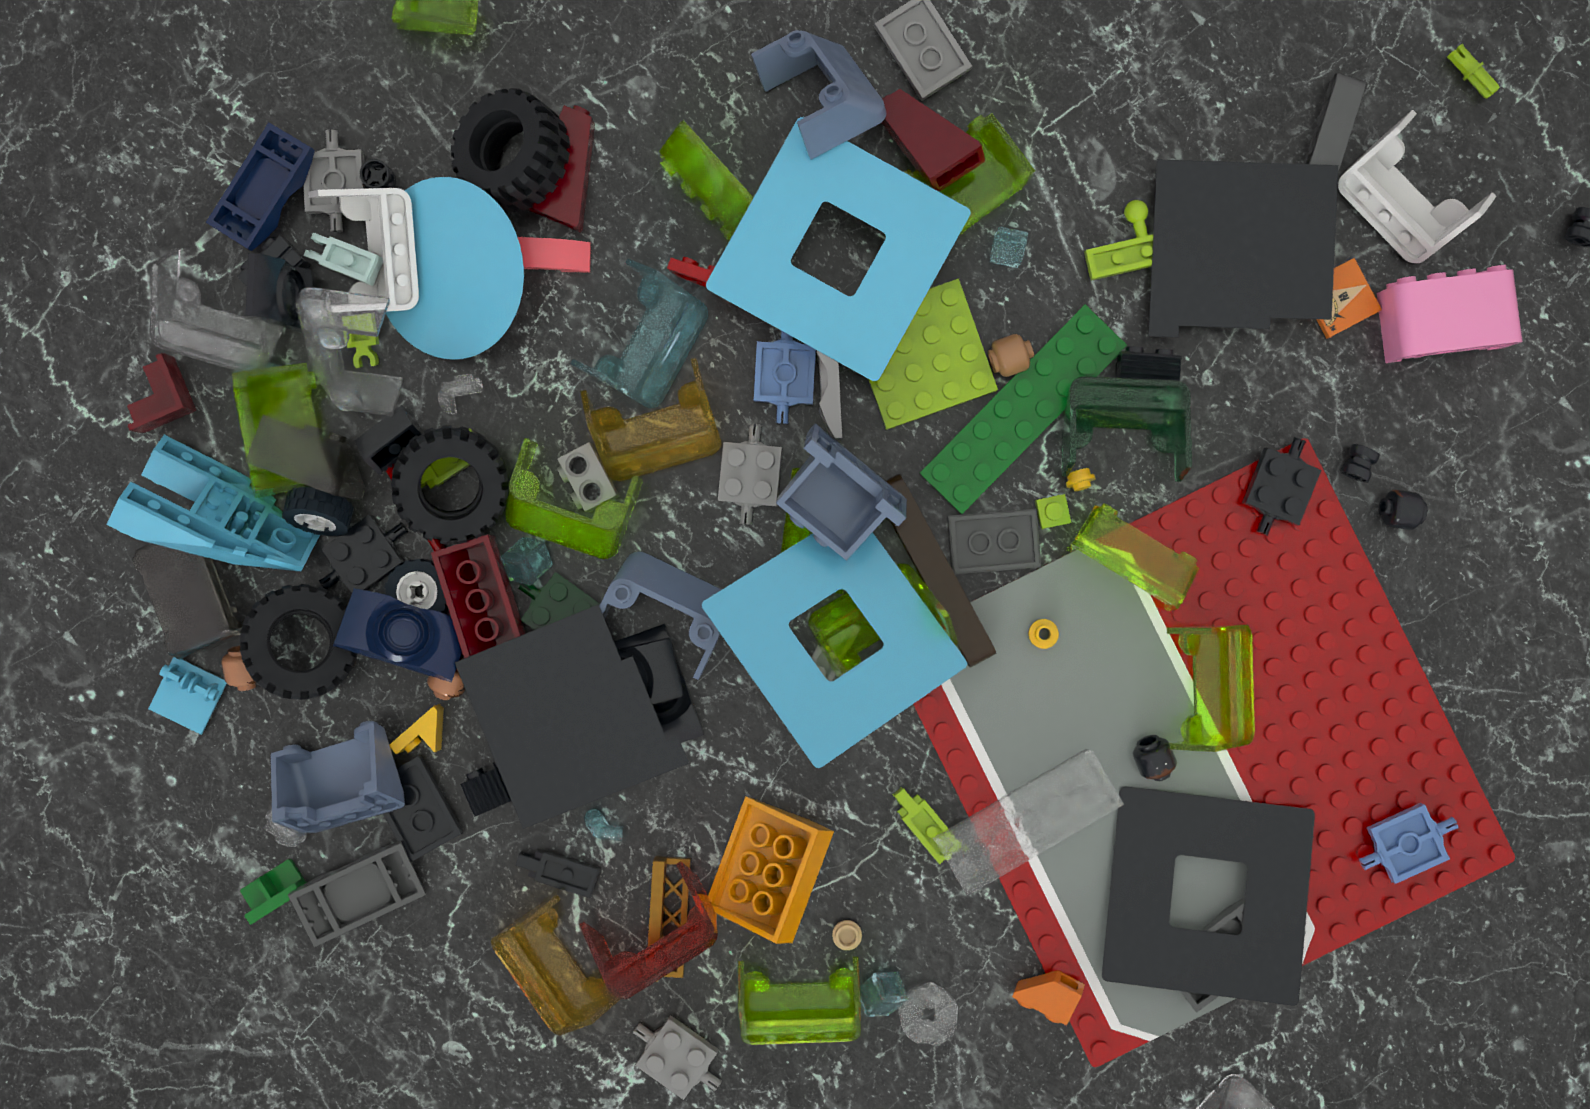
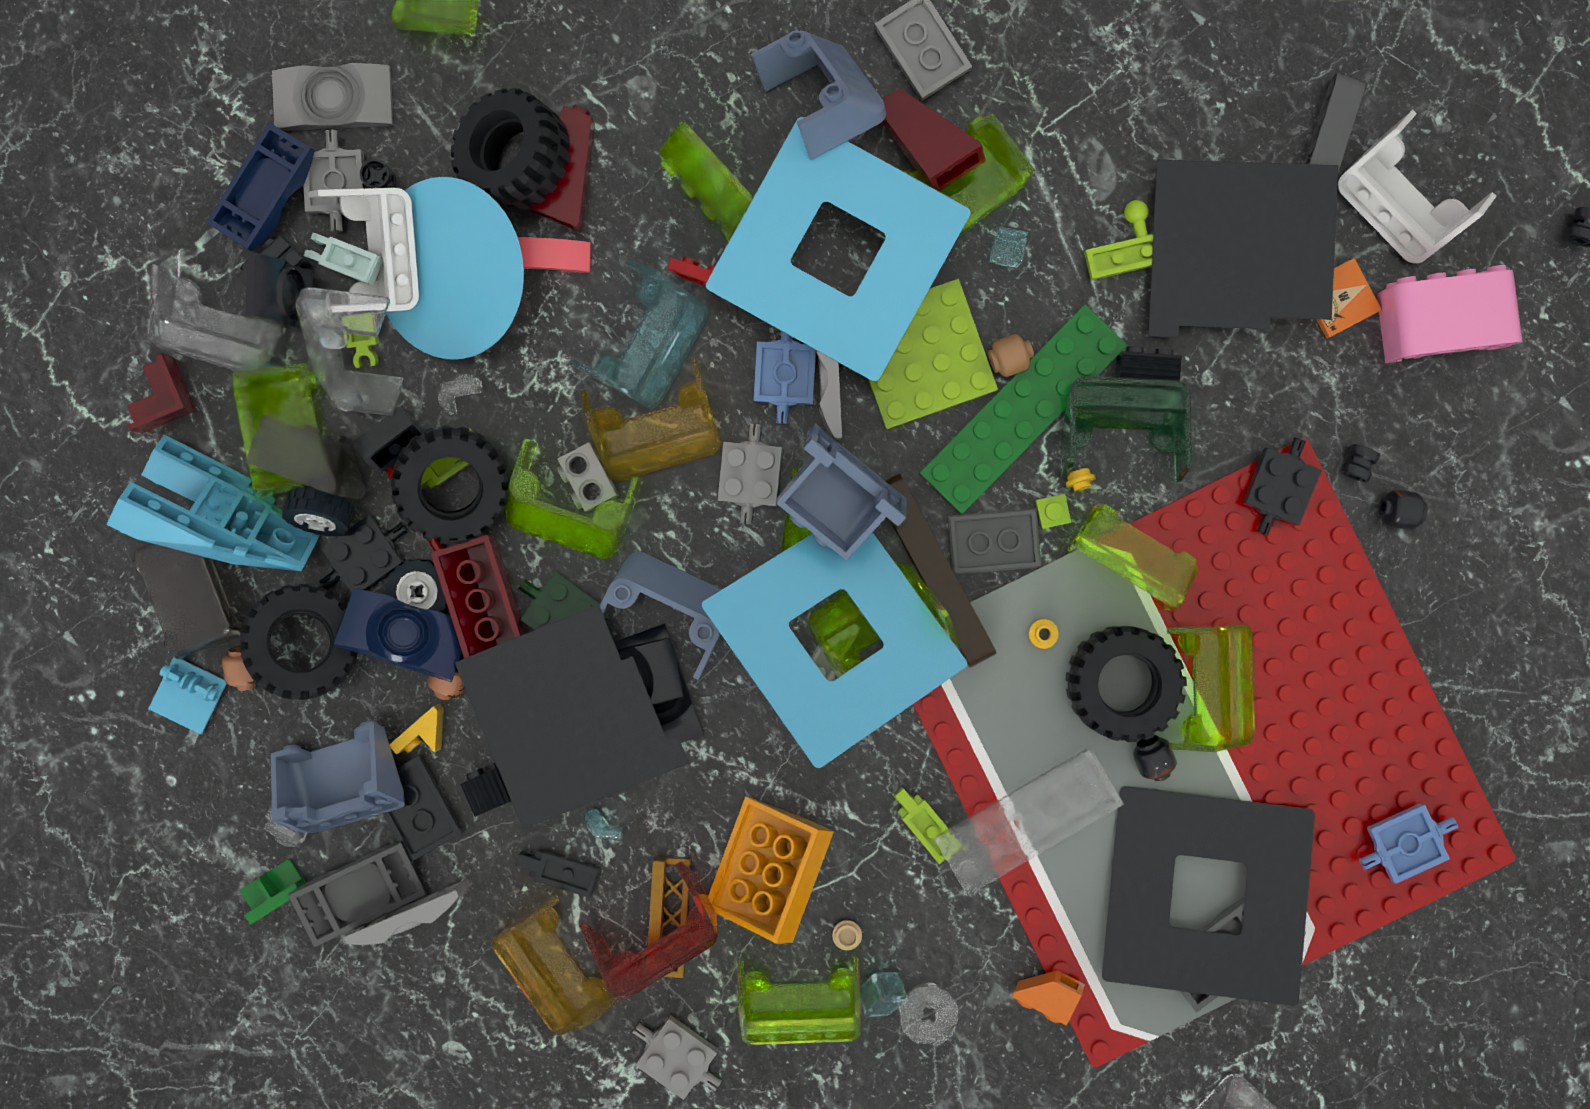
(332, 97): none -> light grey slope
(408, 916): none -> light grey slope
(526, 561): clear light blue panel -> none
(1164, 693): none -> black tyre
(1473, 71): lime axle -> none

